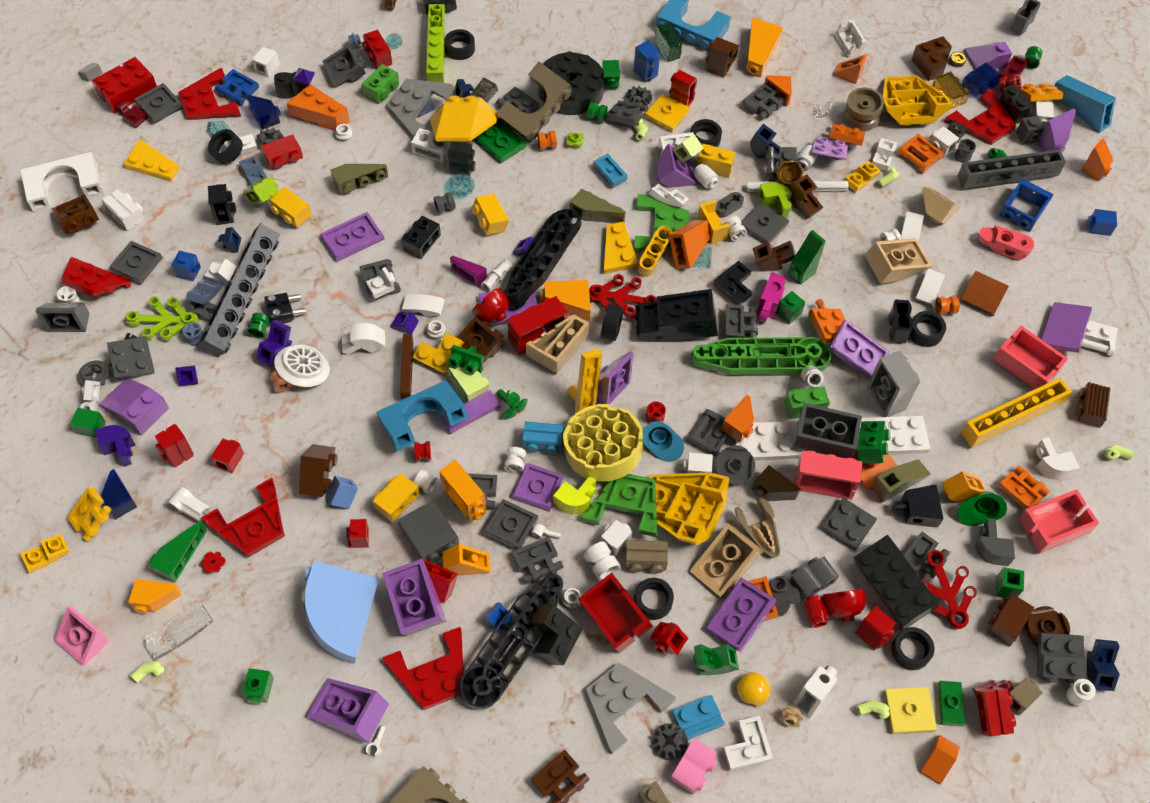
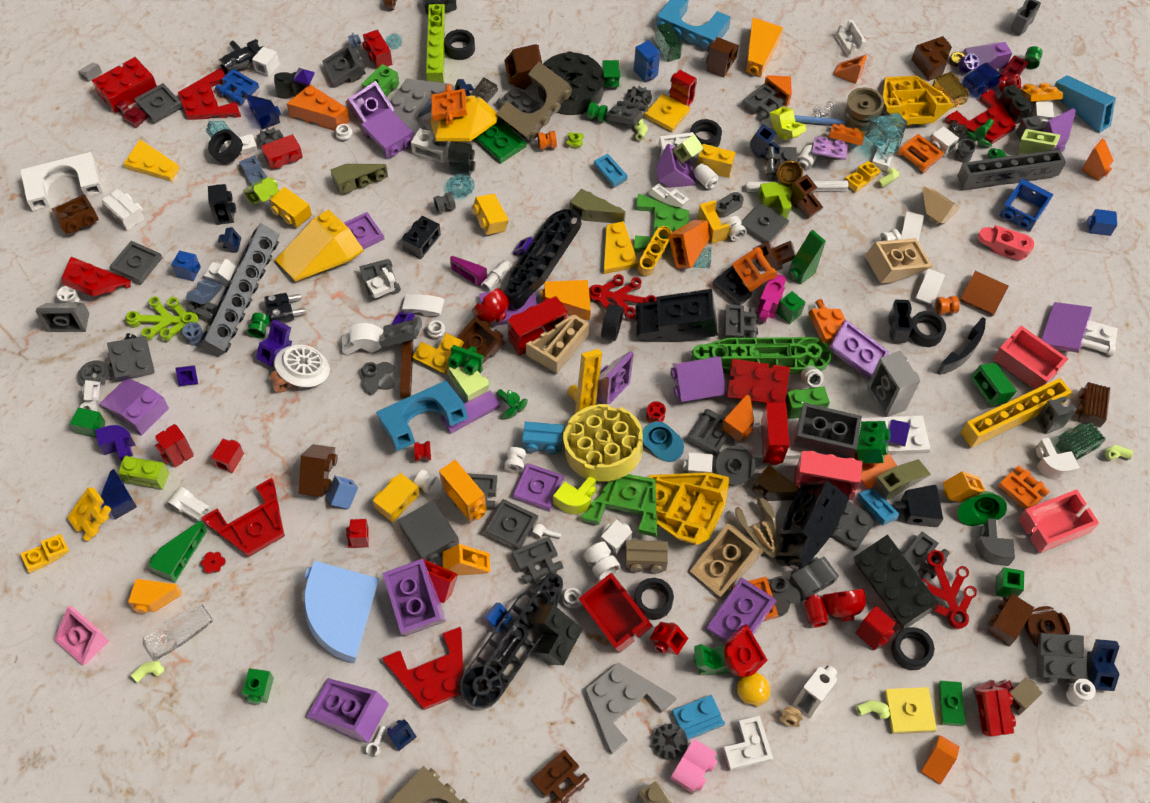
(143, 472): none -> lime brick
(240, 56): none -> black piece
(319, 247): none -> yellow wedge
(368, 102): none -> medium lavender slope
(379, 378): none -> dark grey plate
(388, 132): none -> medium lavender panel
(400, 332): none -> dark grey plate
(401, 734): none -> dark blue tile
(449, 104): none -> orange plate
(520, 63): none -> reddish brown slope
(698, 379): none -> medium lavender panel
(743, 653): none -> red tile
(748, 271): none -> orange plate
(758, 381): none -> red piece
(774, 433): none -> red brick
(784, 123): none -> neon yellow brick
(810, 522): none -> black piece
(818, 120): none -> medium blue bar
(877, 506): none -> dark azure plate
(886, 132): none -> clear light blue brick
(899, 432): none -> dark purple slope
(953, 360): none -> black slope
(971, 59): none -> wheel
(980, 133): none -> green plant
(993, 384): none -> green brick
(1037, 141): none -> yellowish green slope
(1054, 415): none -> dark grey hinge
(1081, 441): none -> clear green brick

